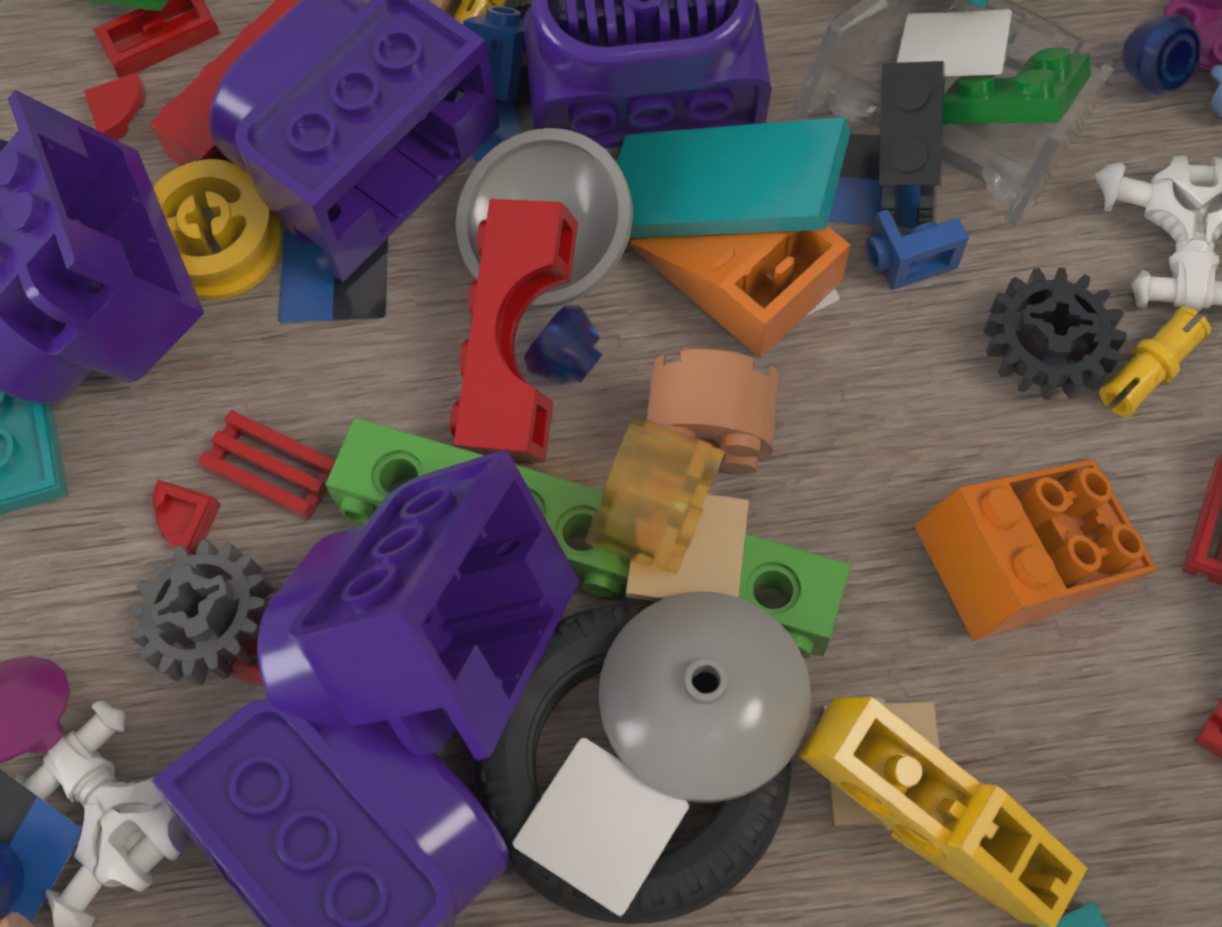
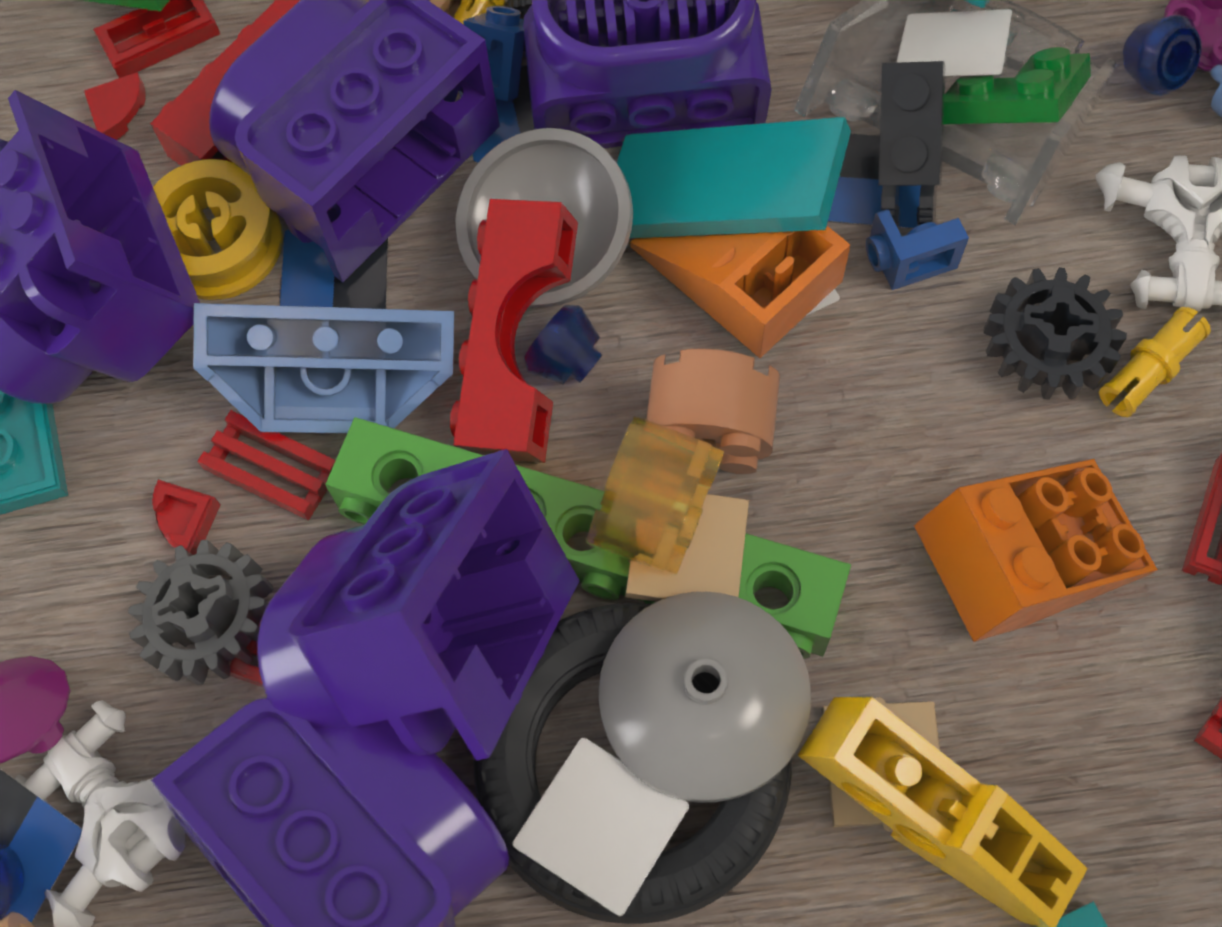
(322, 364): none -> medium blue wedge

